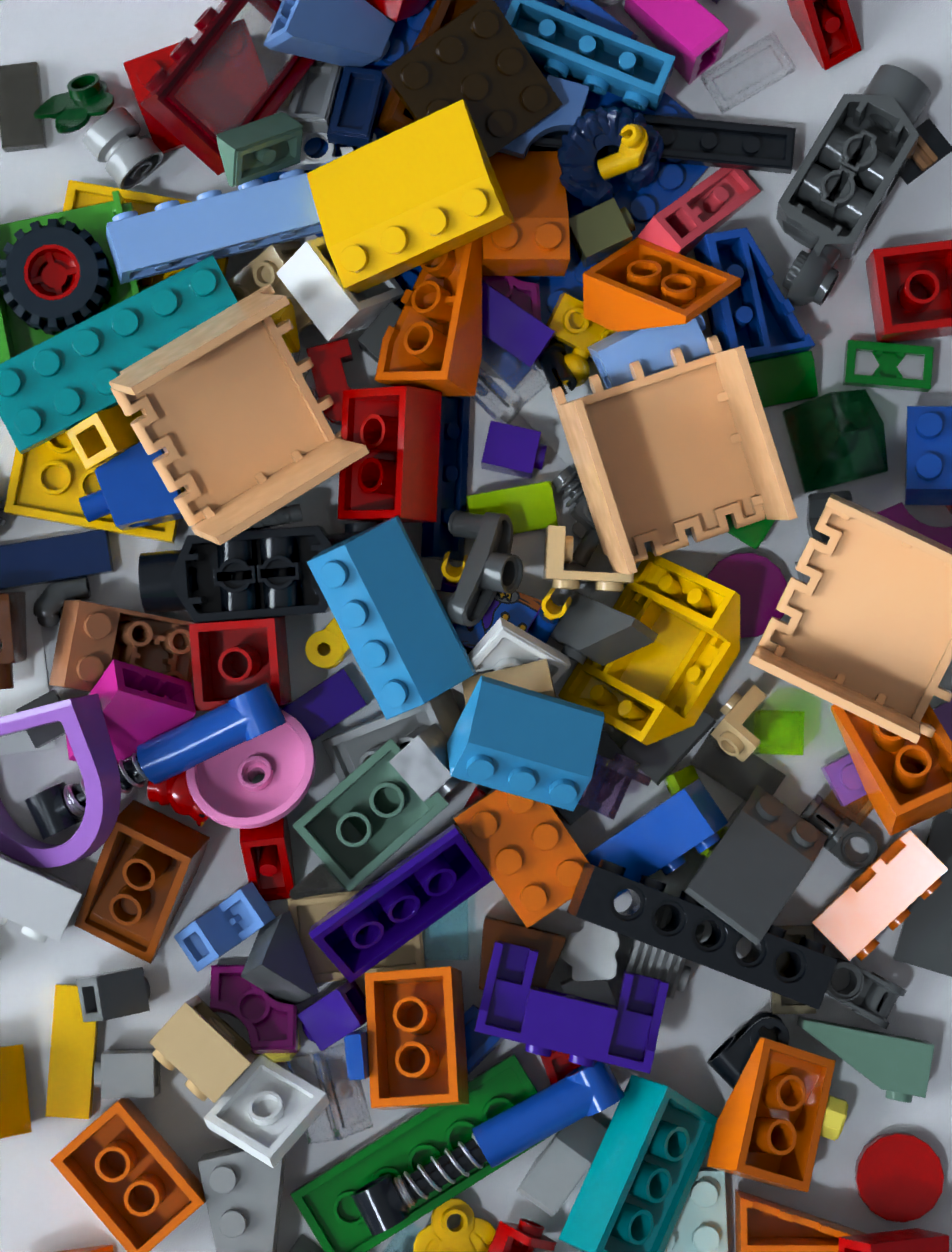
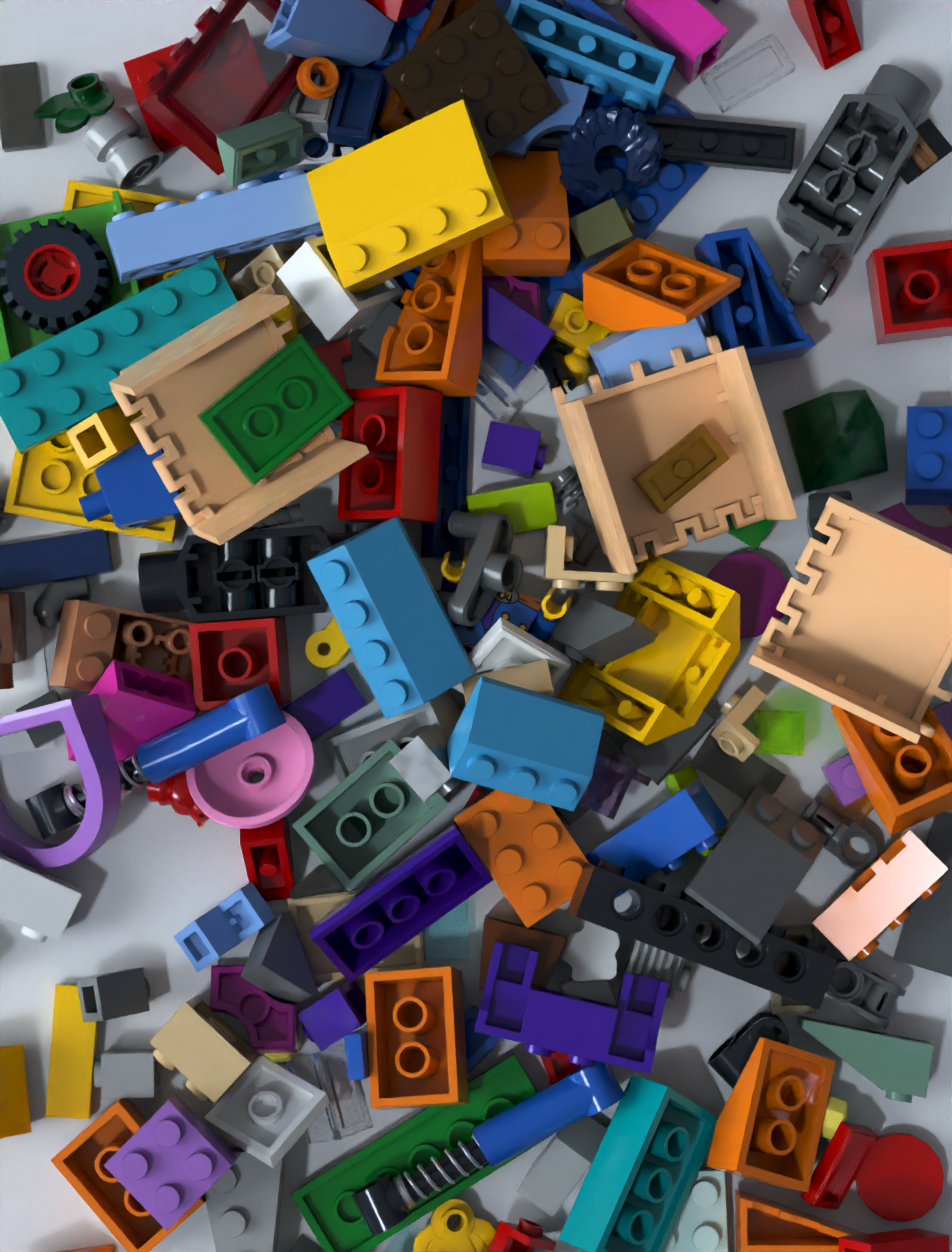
(141, 880): dark orange slope -> none
(171, 1162): none -> medium lavender brick
(275, 409): none -> green tile
(327, 72): none -> orange plate
(630, 153): yellow arm -> none
(681, 469): none -> pearl gold plate
(700, 210): coral slope -> none
(785, 378): green slope -> none
(839, 1165): none -> red tile
(888, 365): green piece -> none

